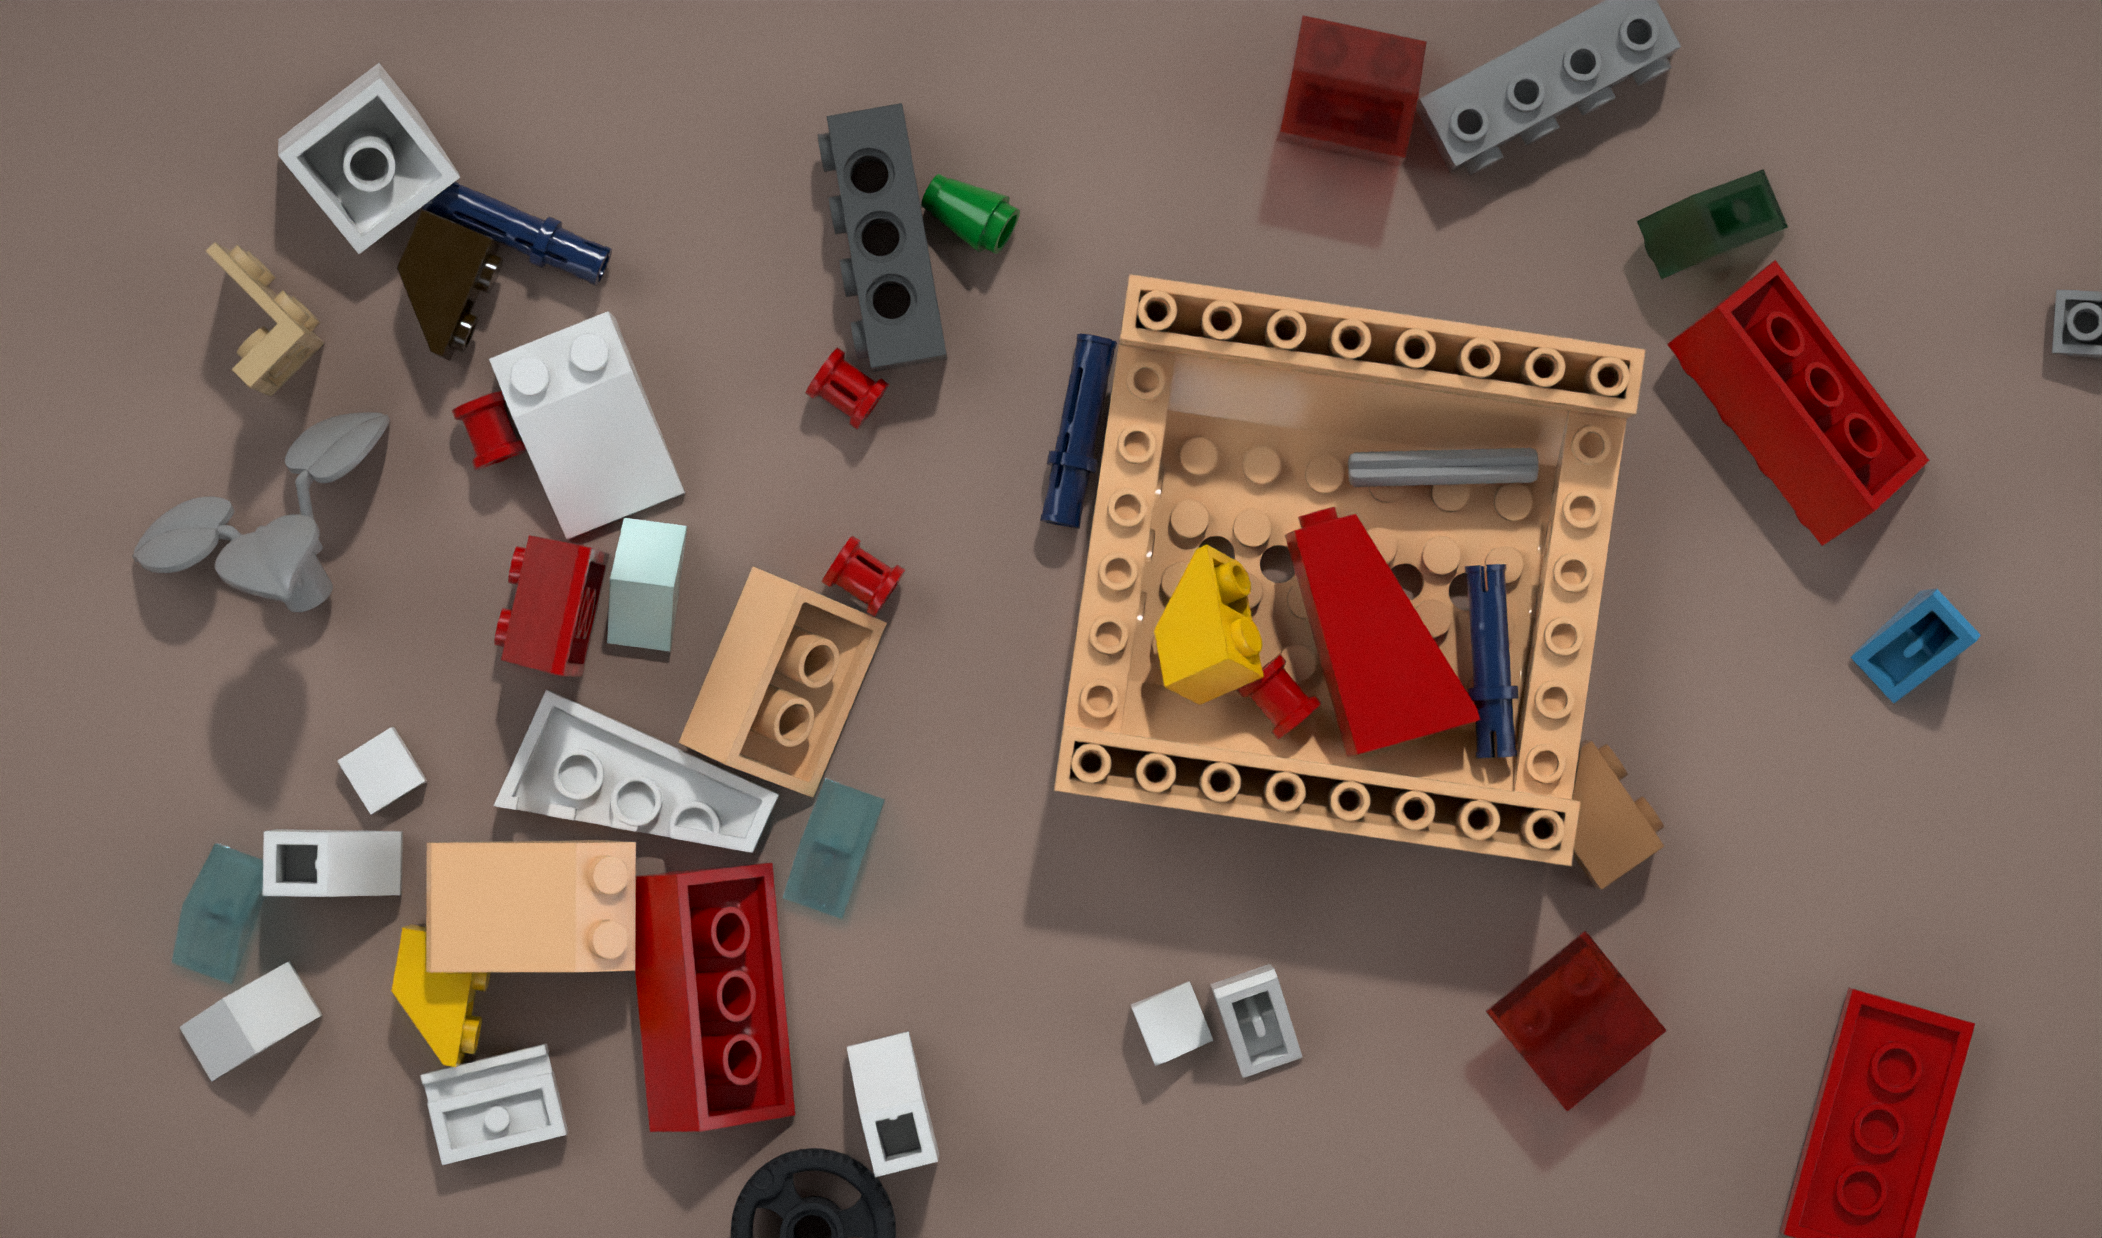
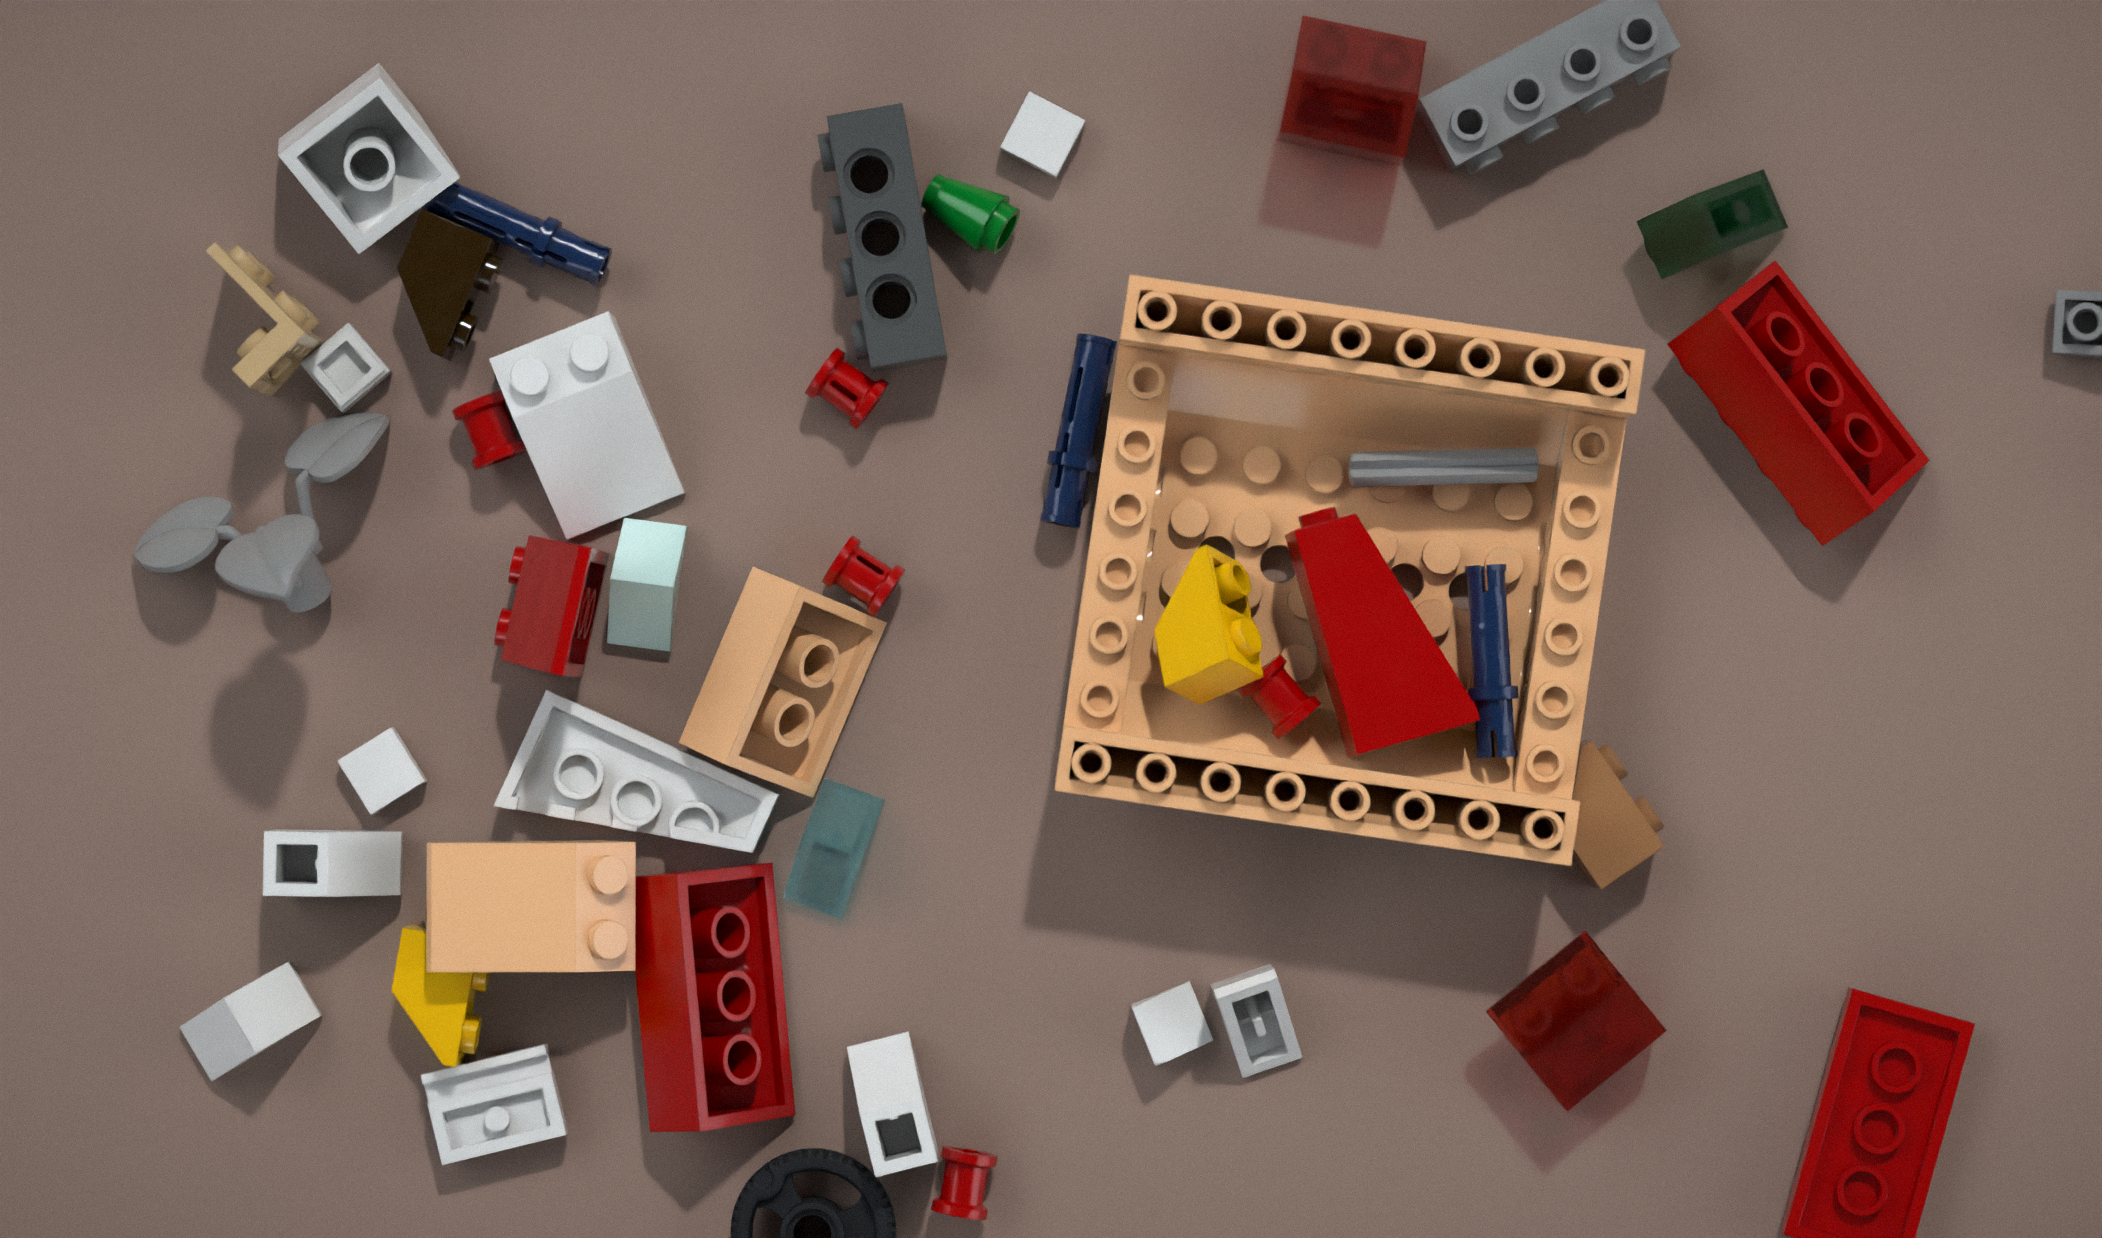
(220, 914): clear light blue slope -> none
(346, 367): none -> white tile
(964, 1183): none -> red bush
(1042, 134): none -> white tile
(1915, 644): dark azure slope -> none

